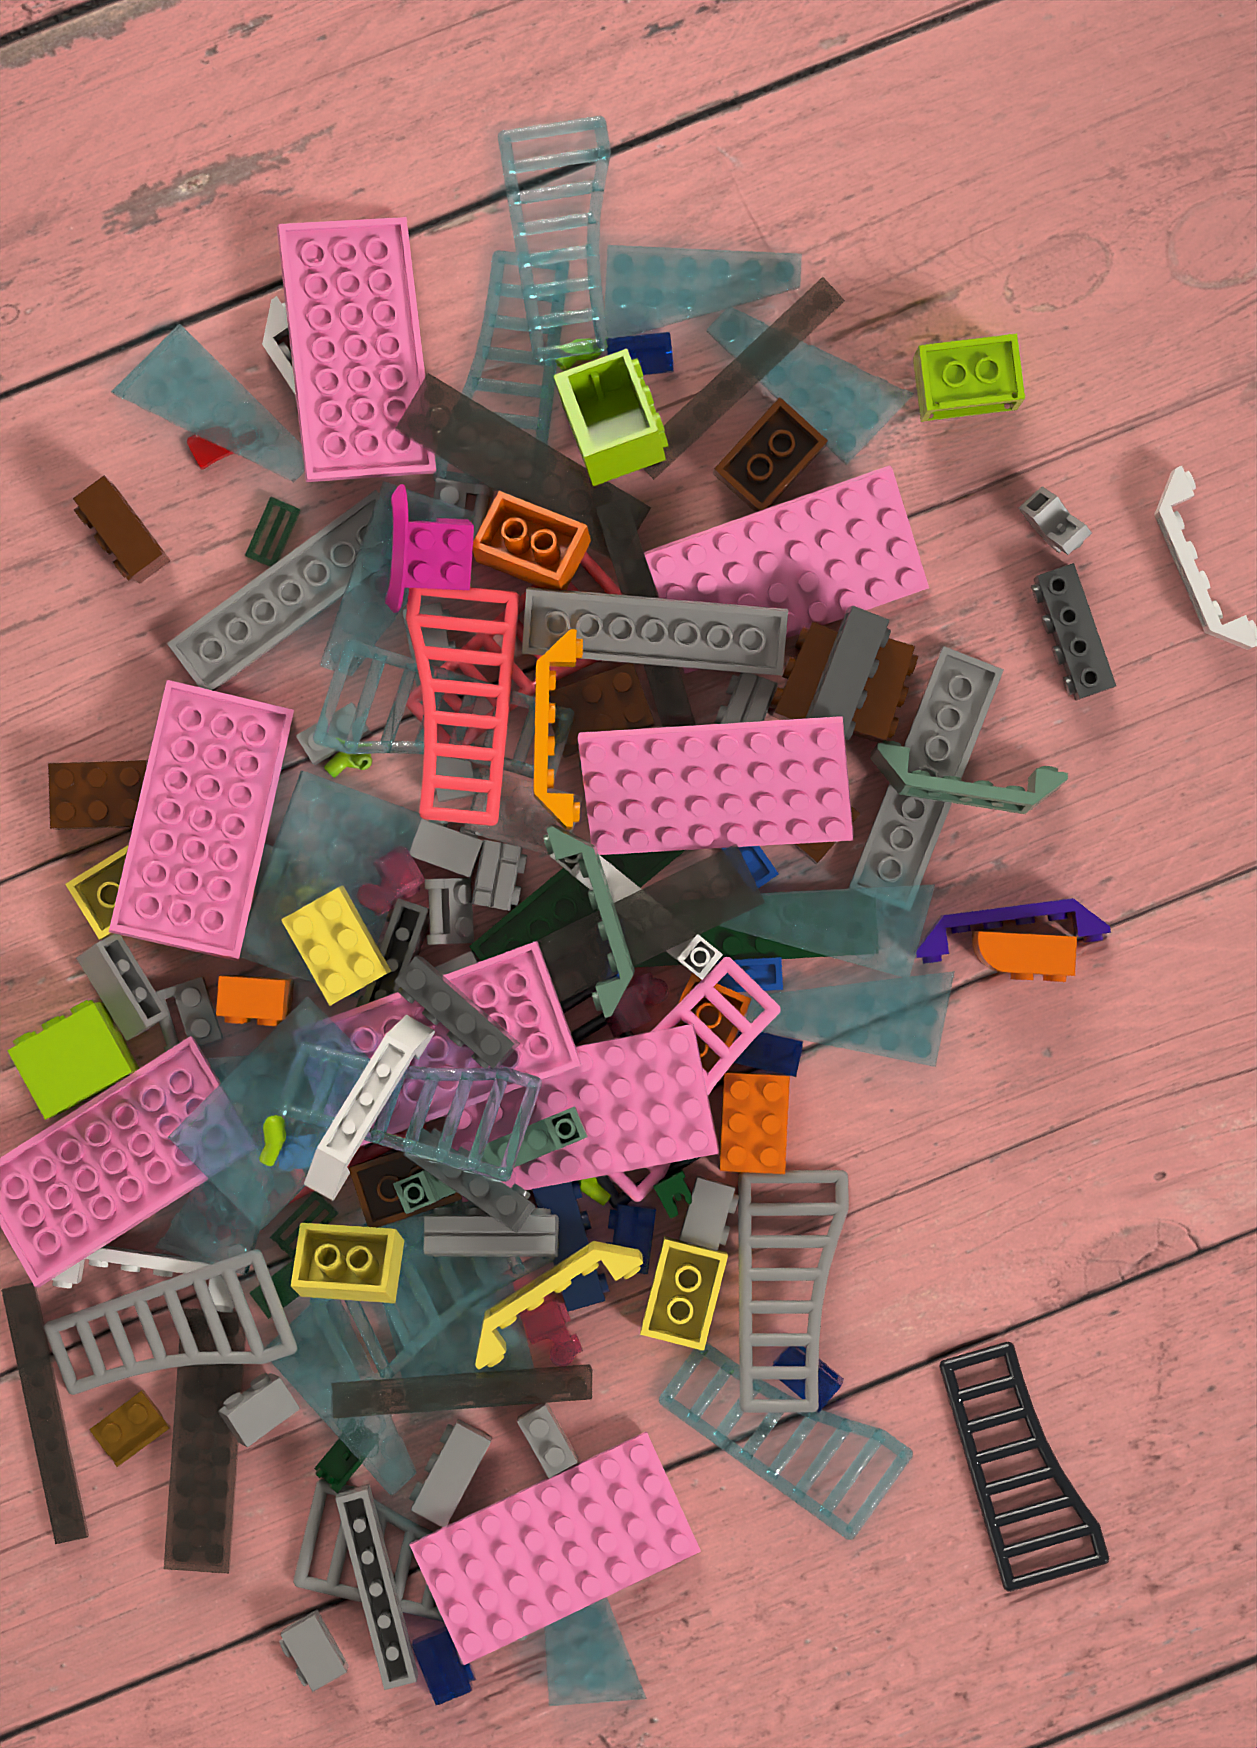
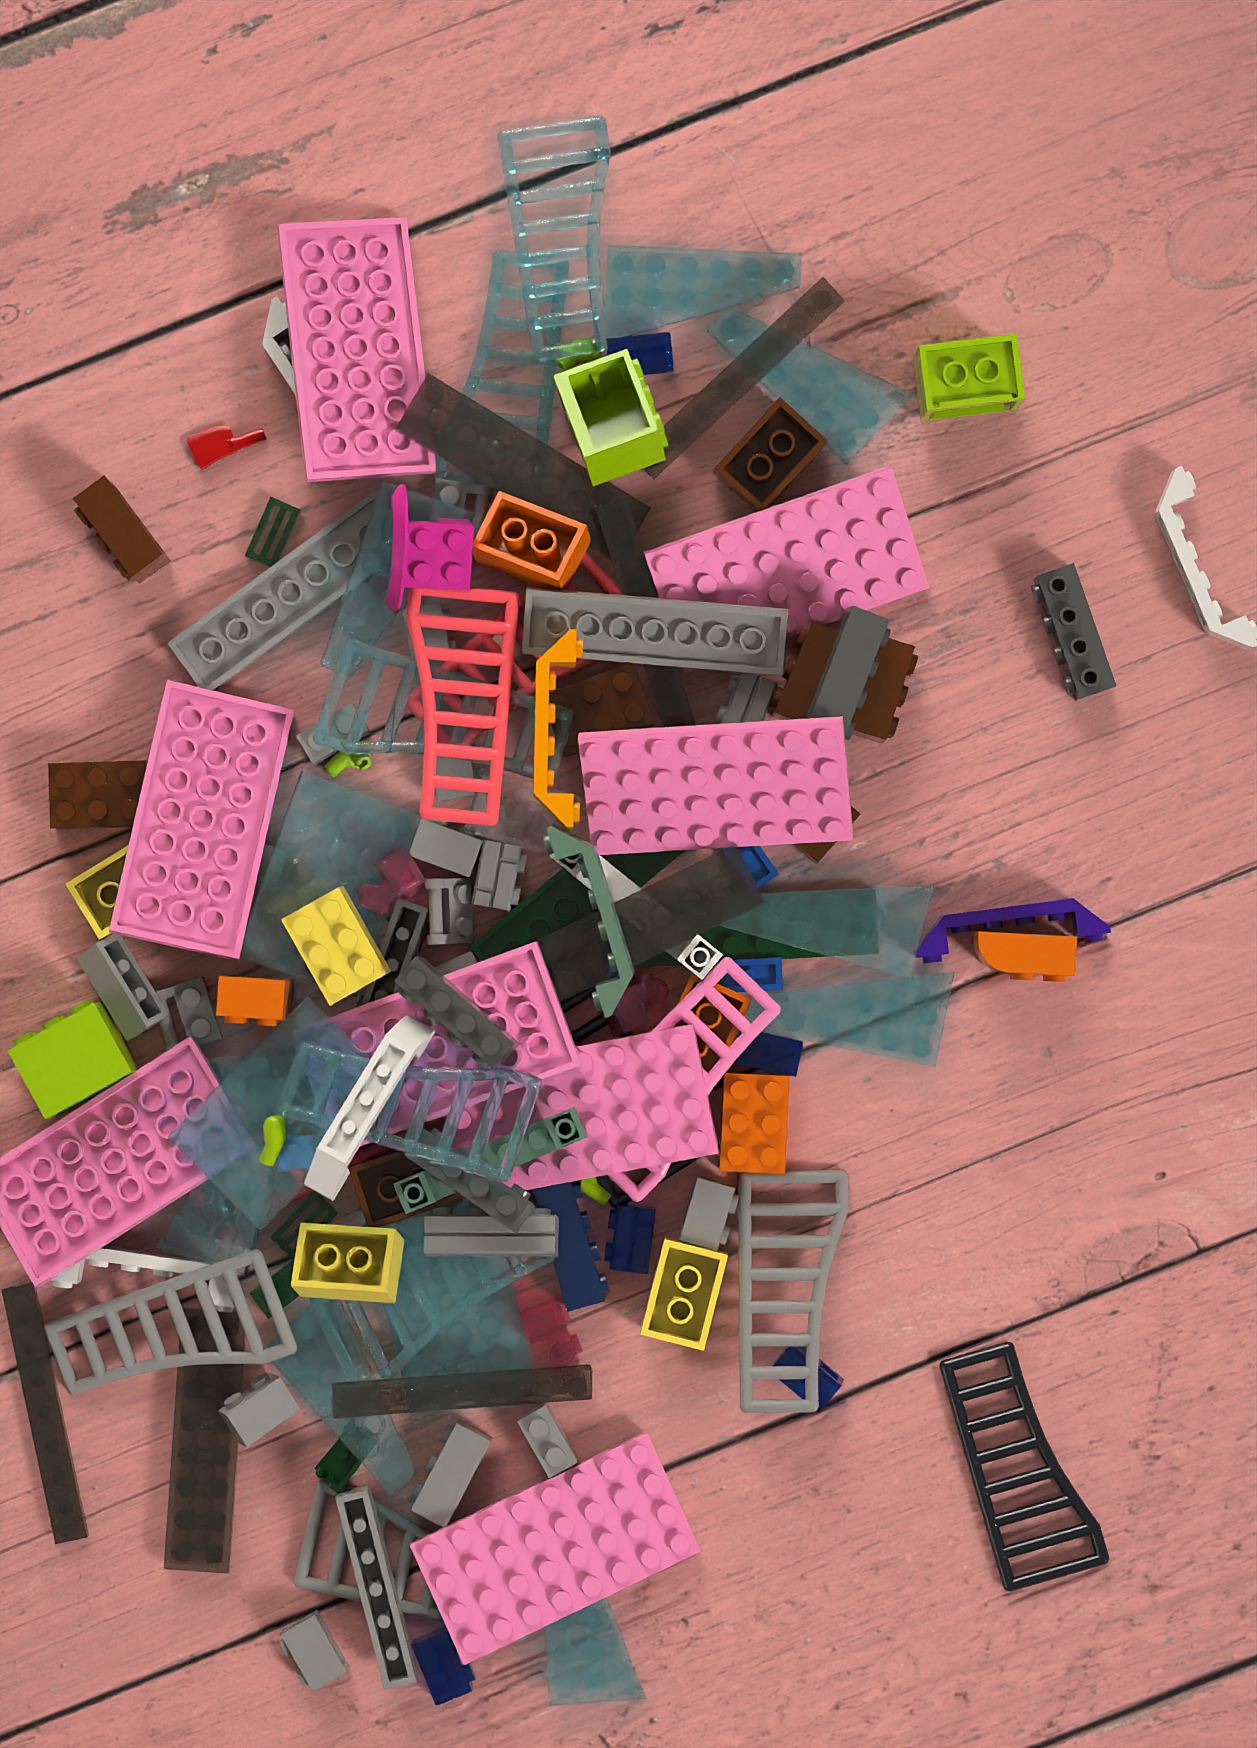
(130, 1428): pearl gold plate -> none
(202, 397): clear light blue wing -> none
(618, 1260): light yellow slope -> none
(670, 1187): dark green hinge -> none
(772, 1474): clear light blue bar -> none
(893, 764): sand green slope -> none
(940, 745): light grey plate -> none
(1054, 522): light grey brick -> none

